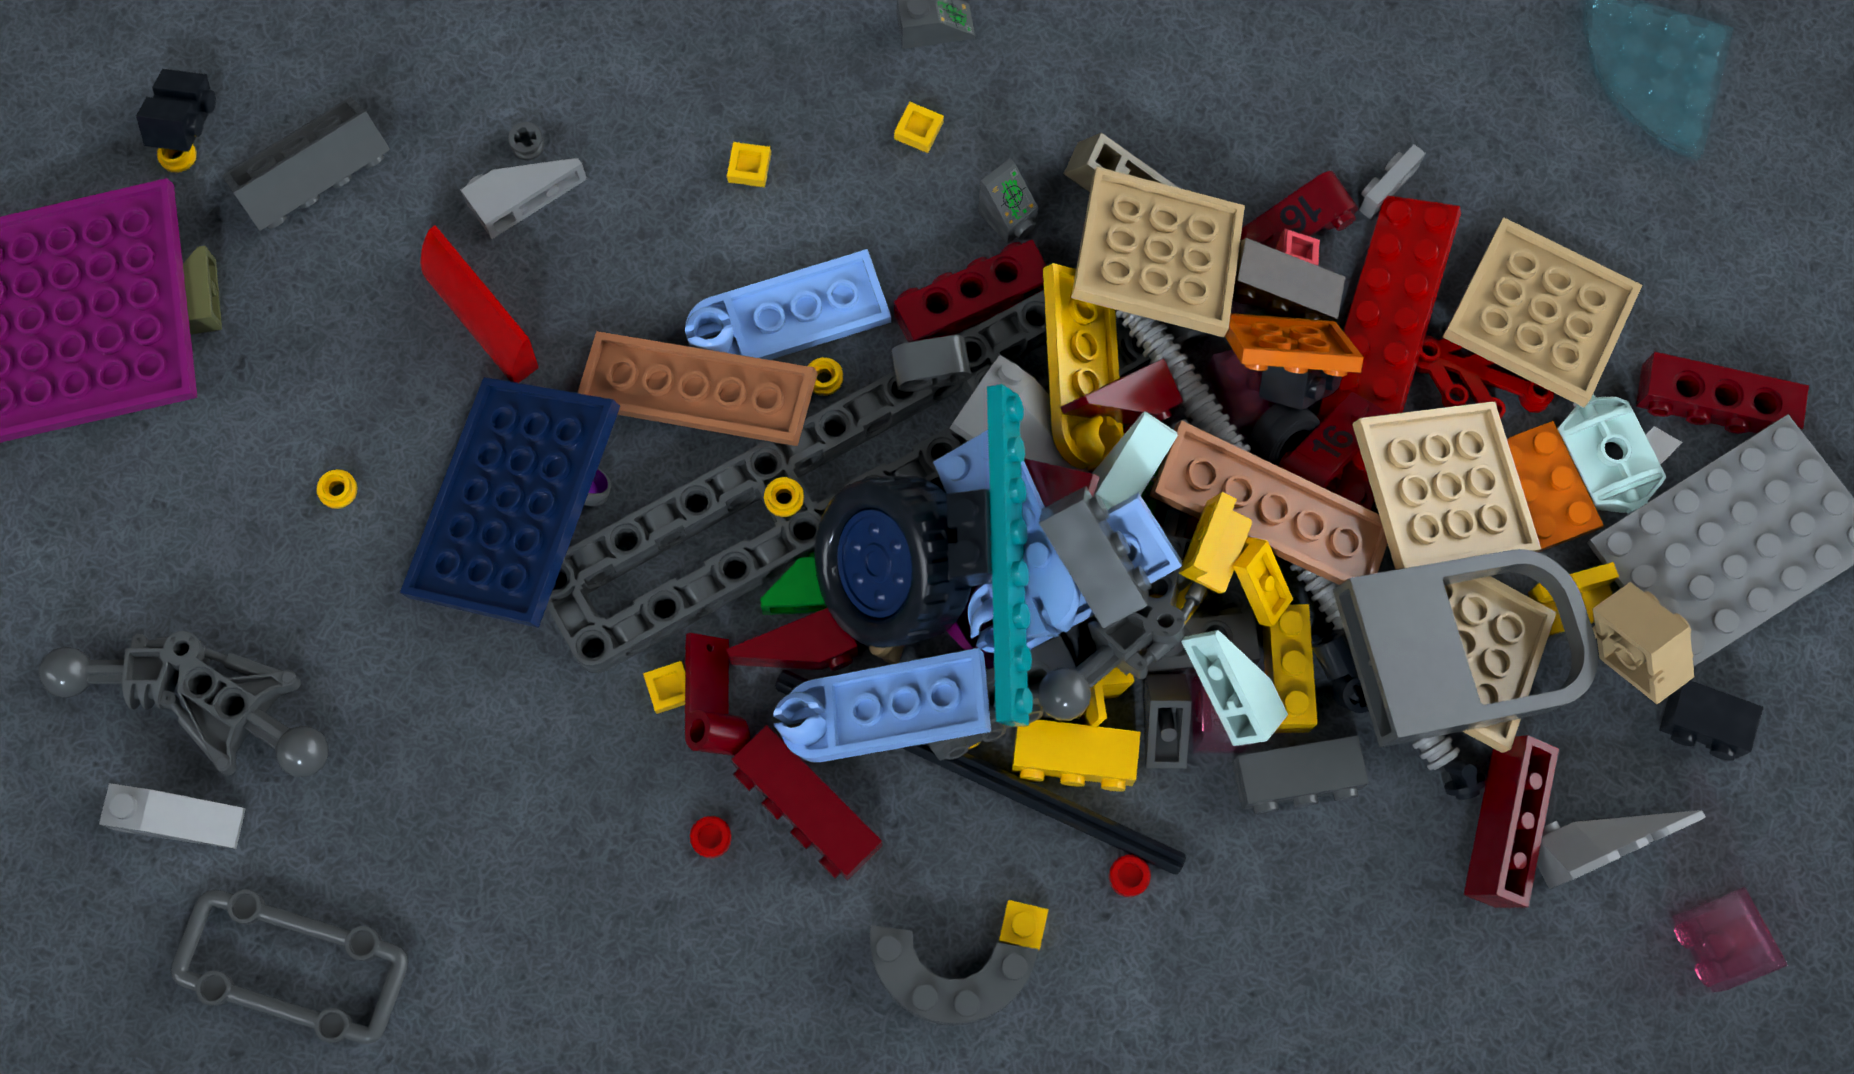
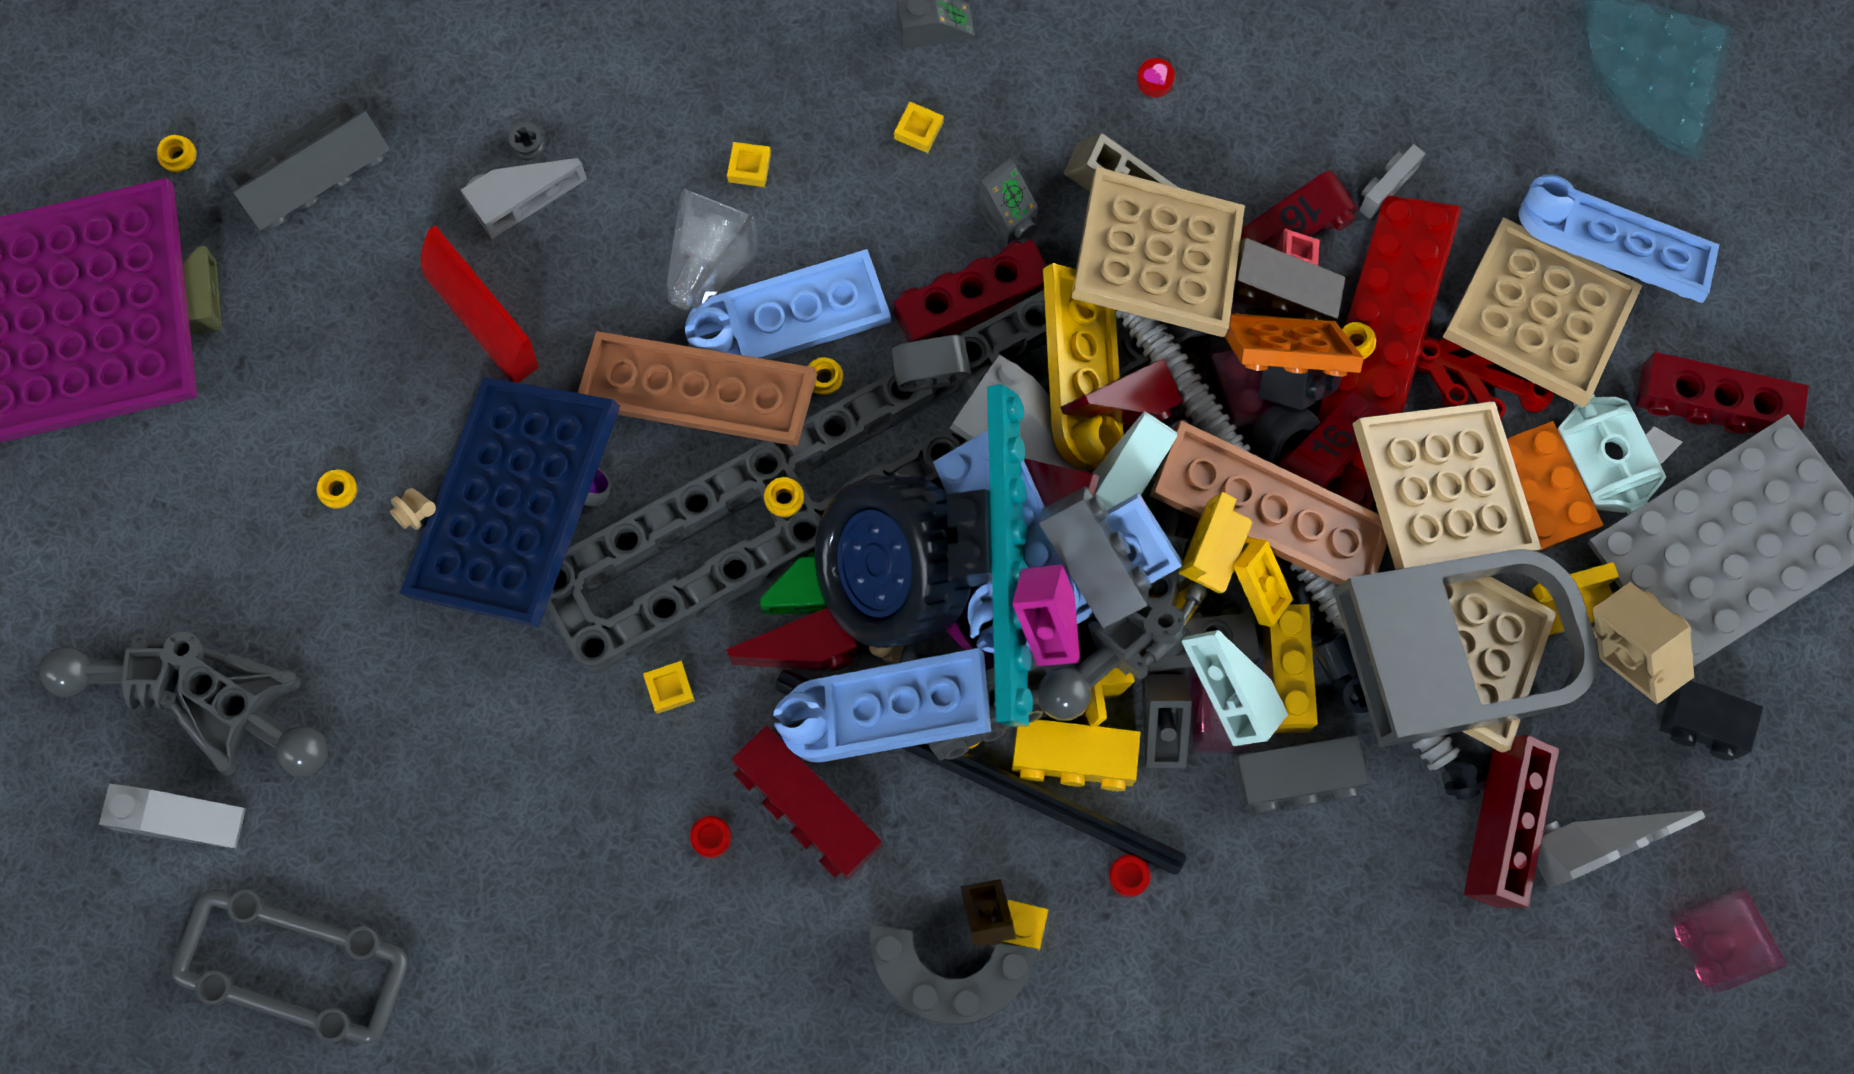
(176, 110): black brick -> none
(411, 509): none -> tan plate
(707, 249): none -> clear slope
(707, 698): dark red door -> none
(987, 913): none -> dark brown plate
(1048, 614): none -> dark pink slope
(1155, 77): none -> red tile
(1362, 332): none -> yellow plate
(1618, 238): none -> light blue plate

